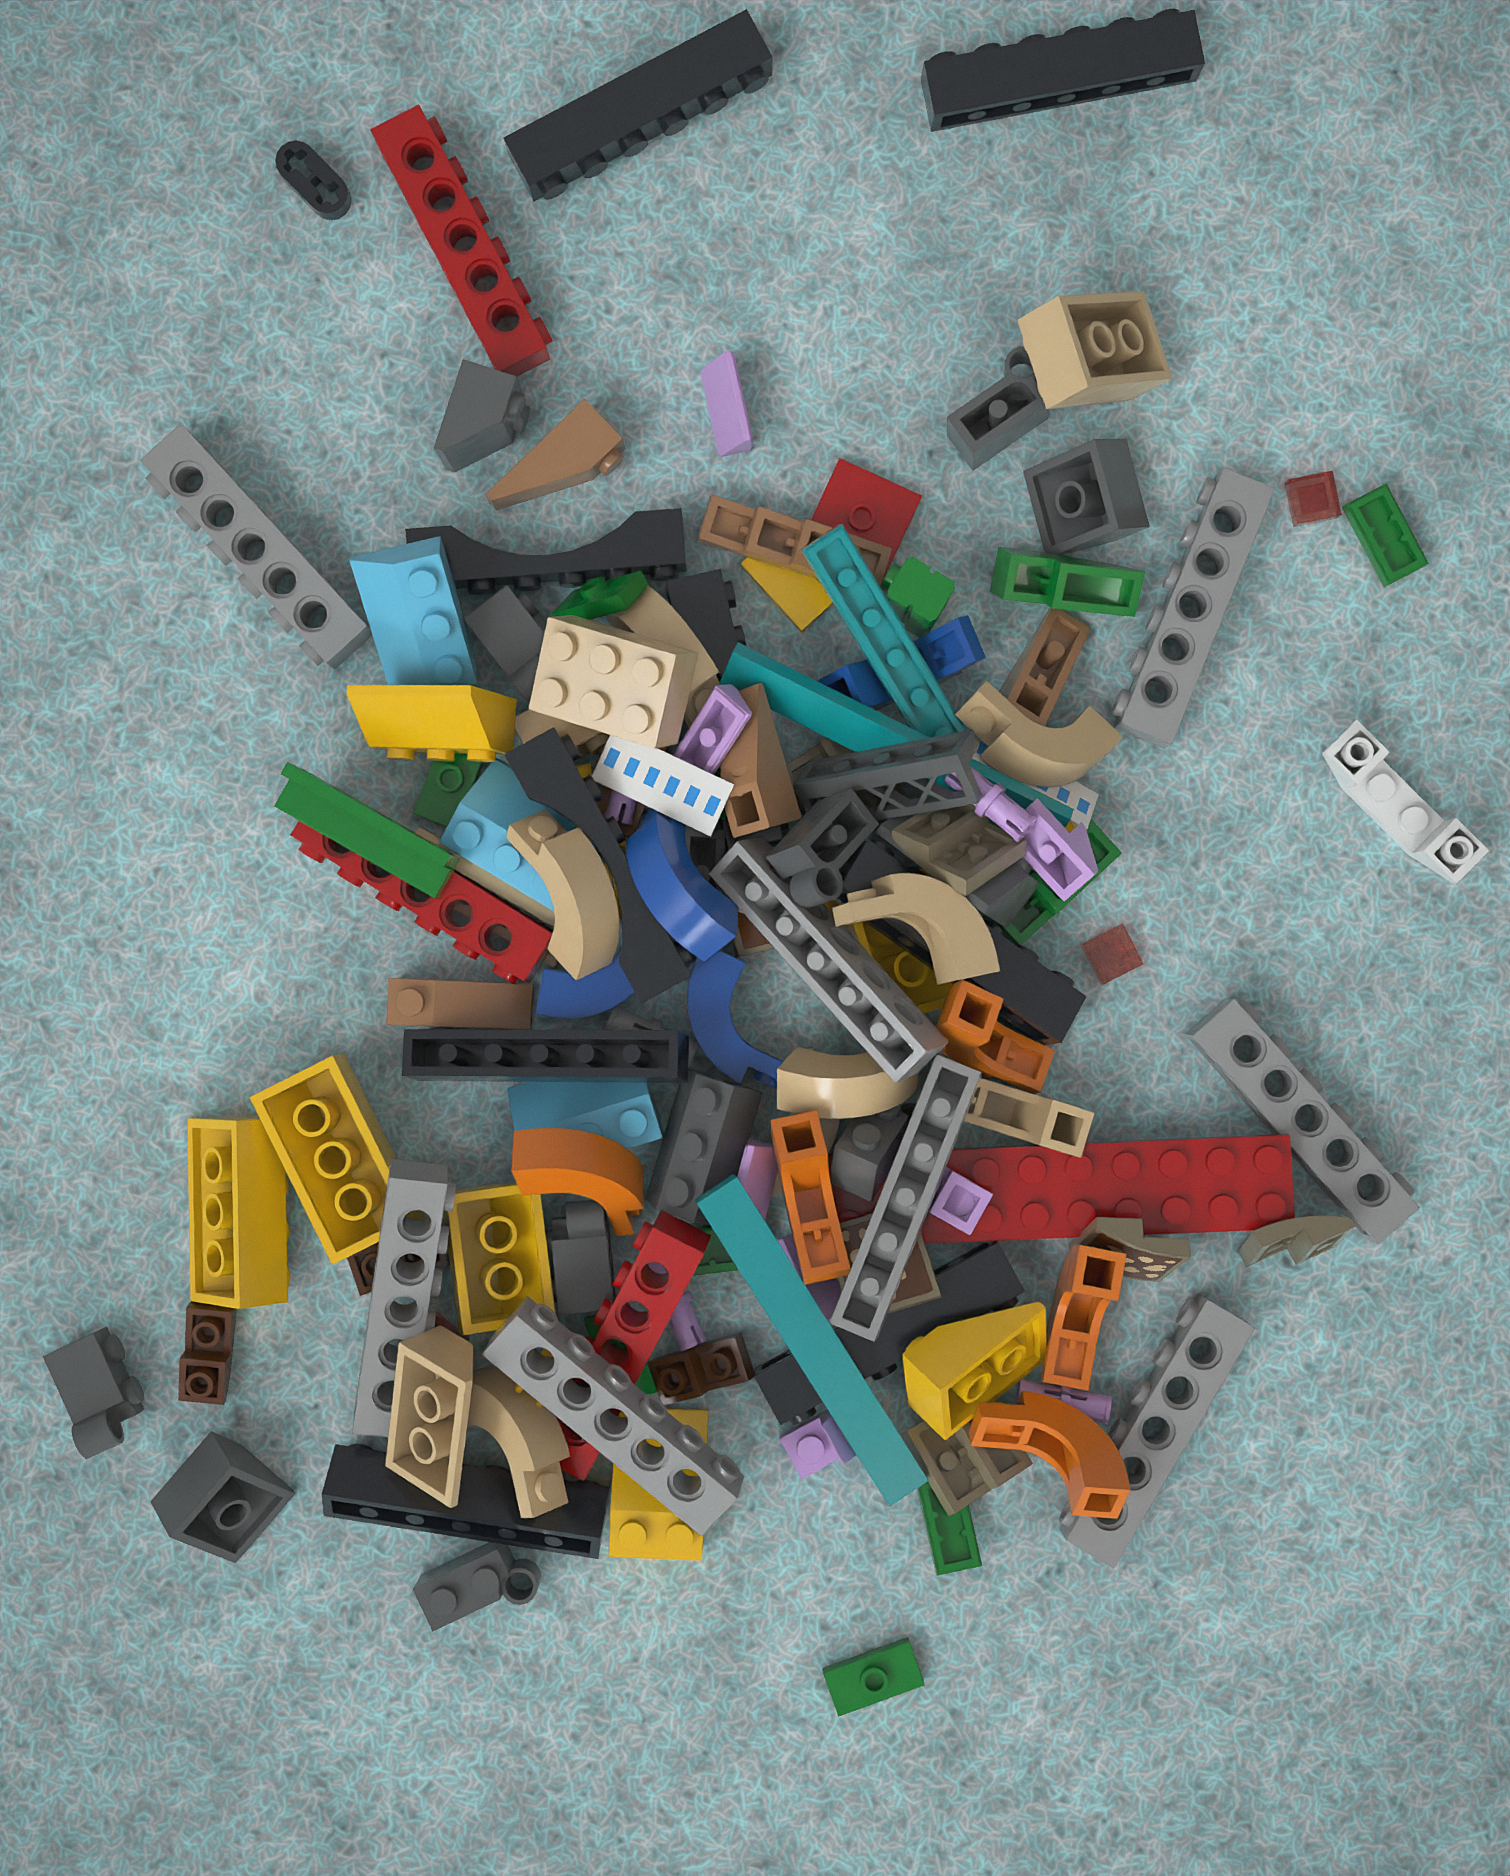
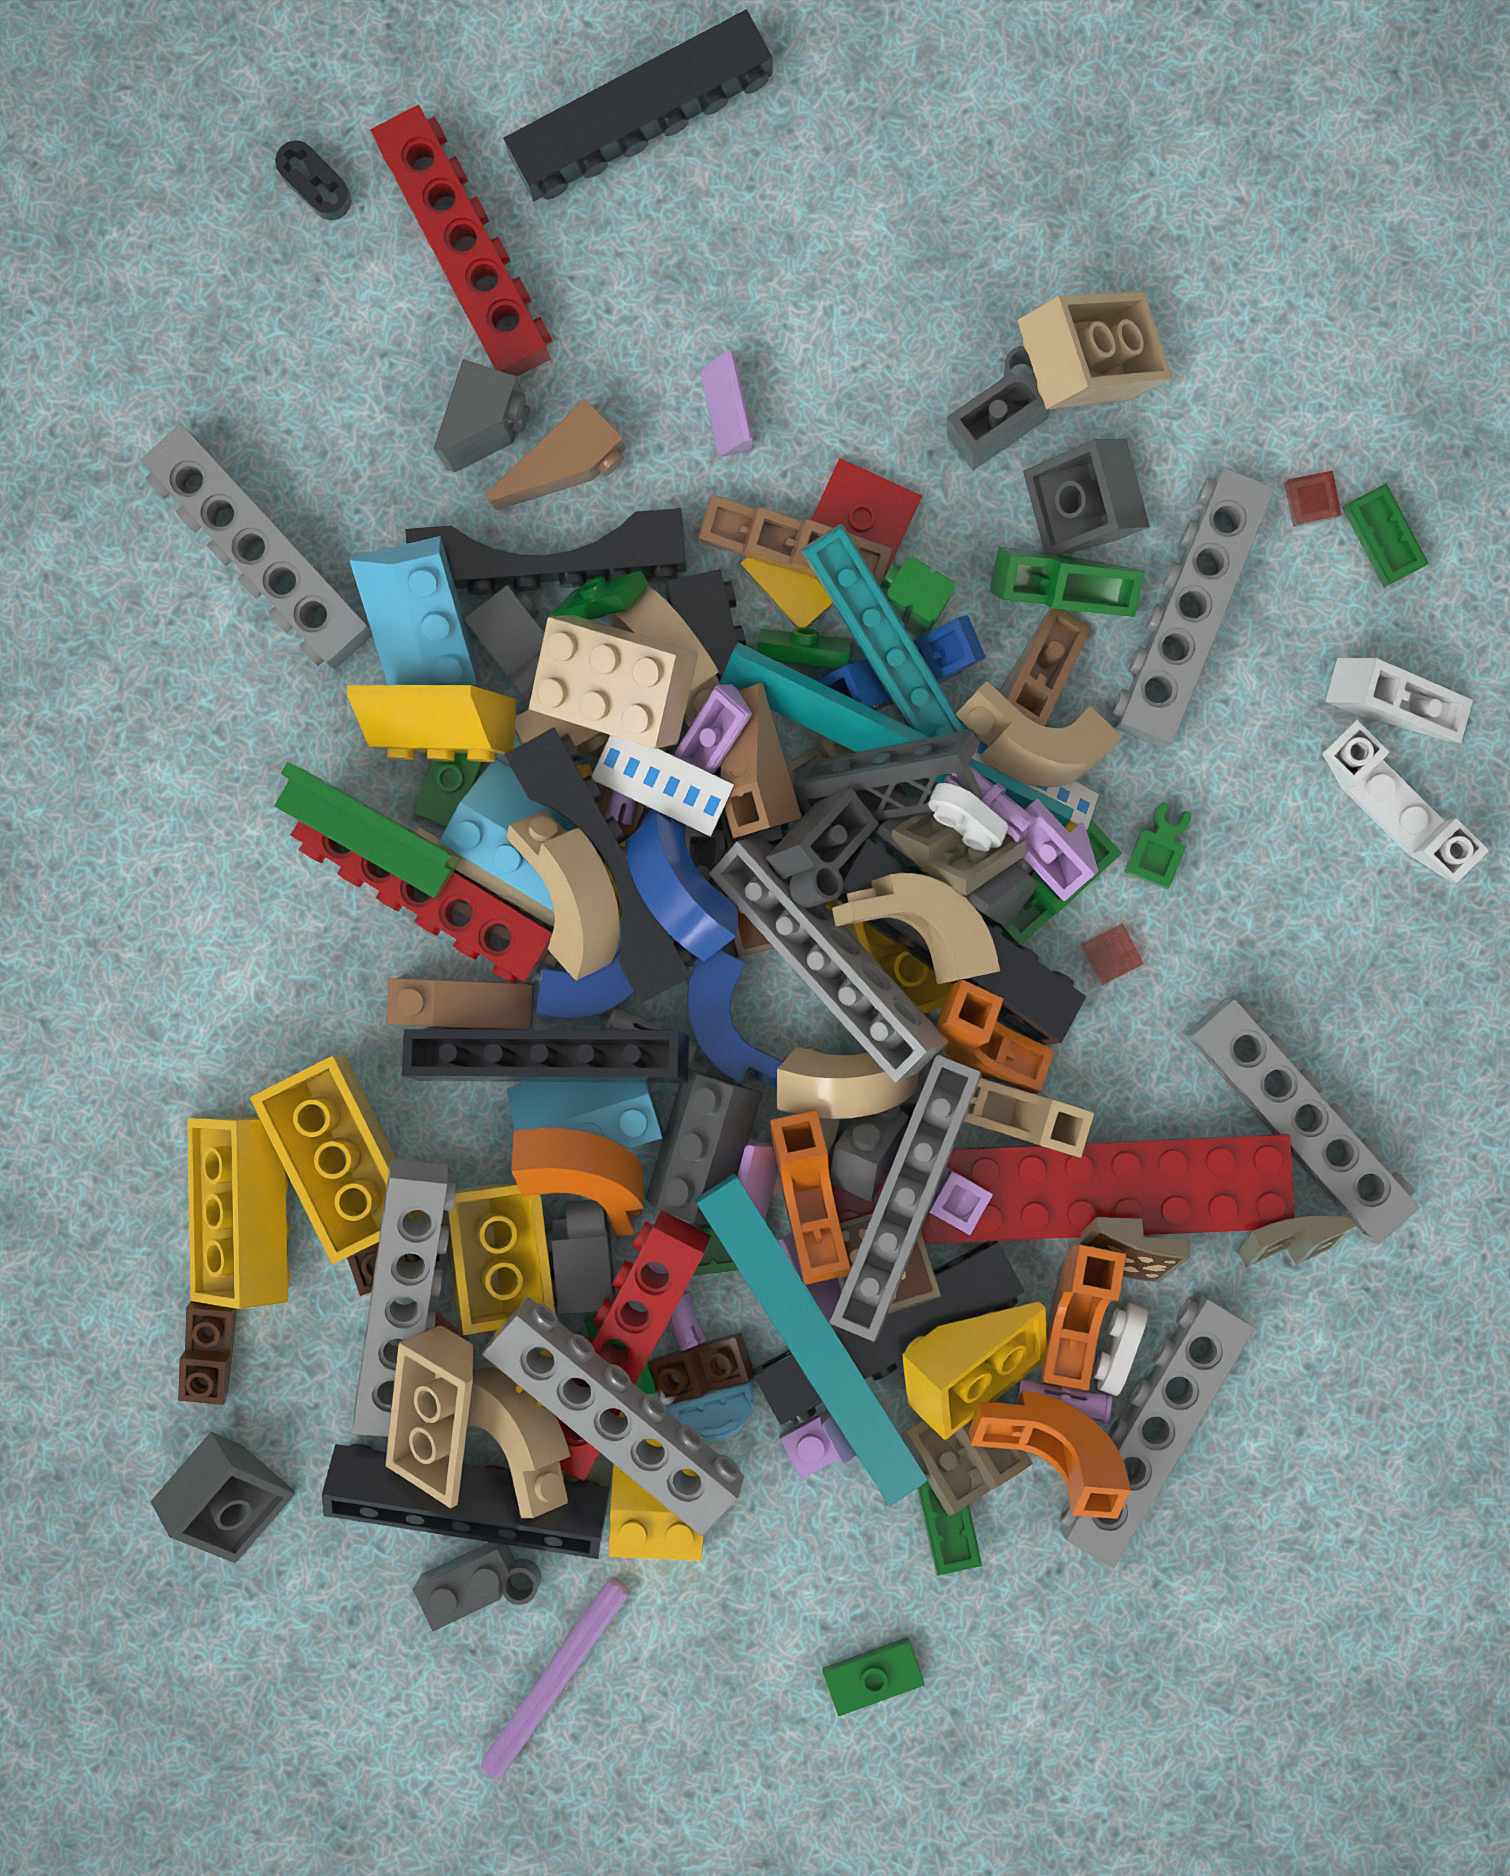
(95, 1390): dark grey hinge -> none
(554, 1678): none -> lavender axle
(717, 1413): none -> medium azure tile
(804, 647): none -> green plate
(968, 816): none -> white plate
(1062, 69): black brick -> none
(1126, 1331): none -> white plate
(1156, 853): none -> green plate
(1398, 698): none -> white slope

